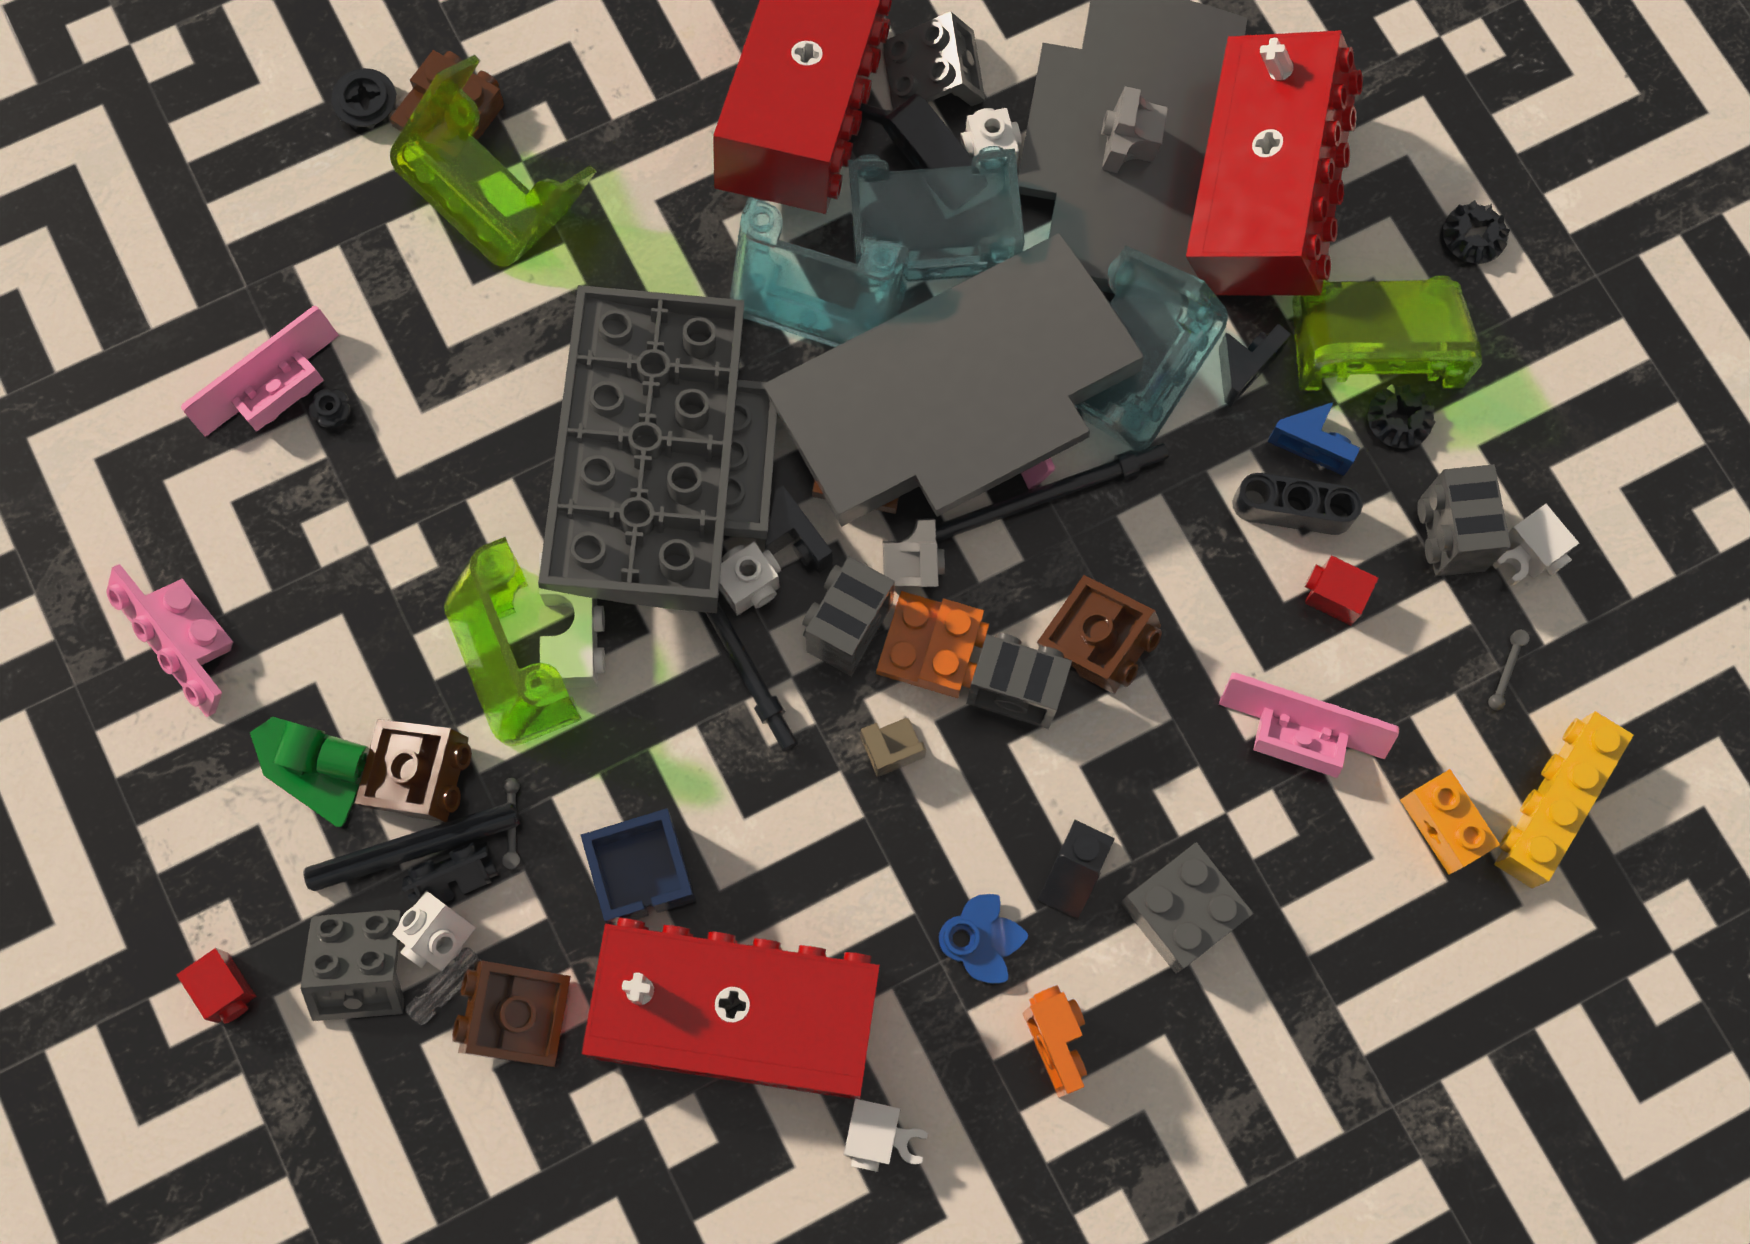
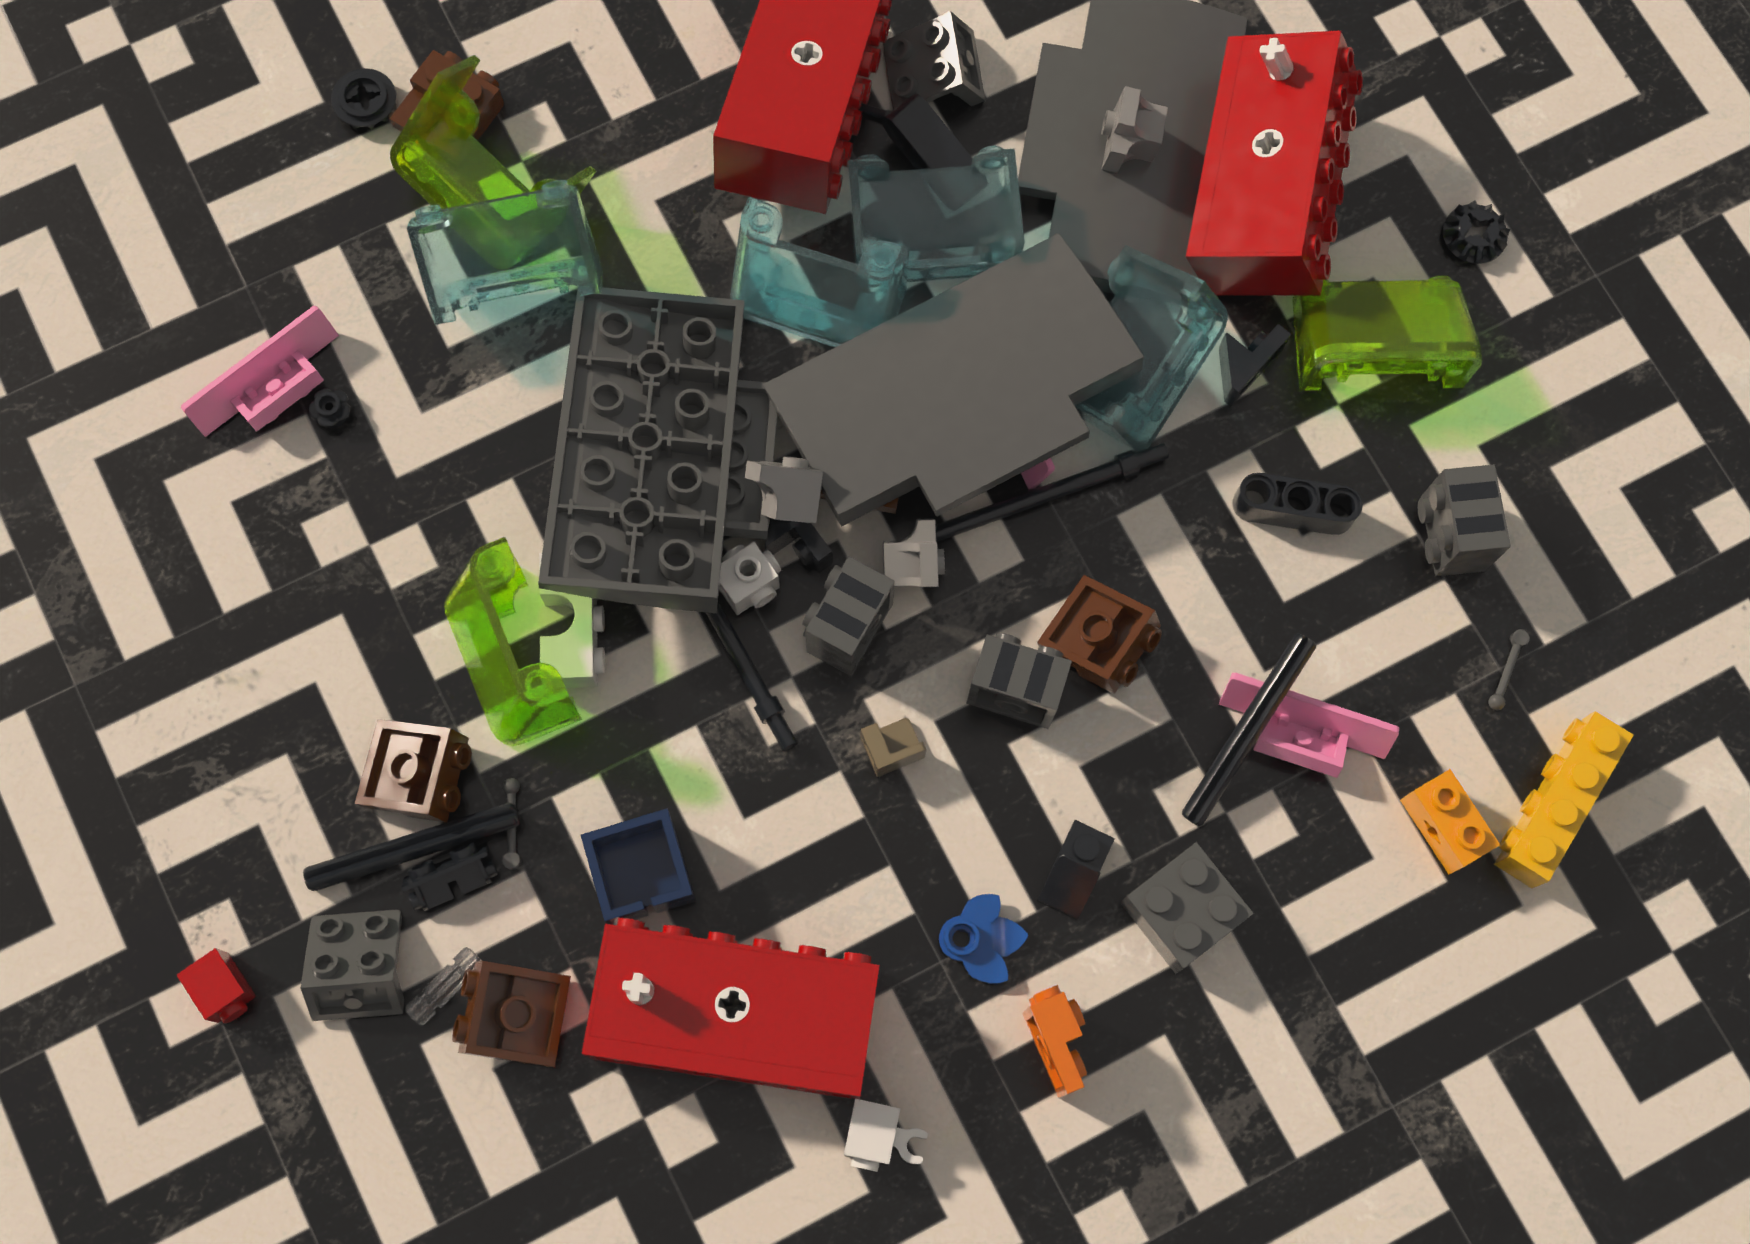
(177, 631): bright pink bracket -> none
(311, 766): green panel -> none
(432, 932): white brick -> none
(504, 249): none -> clear light blue windscreen
(787, 488): none -> light grey brick
(932, 644): orange plate -> none
(990, 128): white brick -> none
(1249, 729): none -> black axle
(1304, 437): blue slope -> none
(1339, 589): red brick -> none
(1394, 431): black gear -> none
(1538, 545): white brick -> none

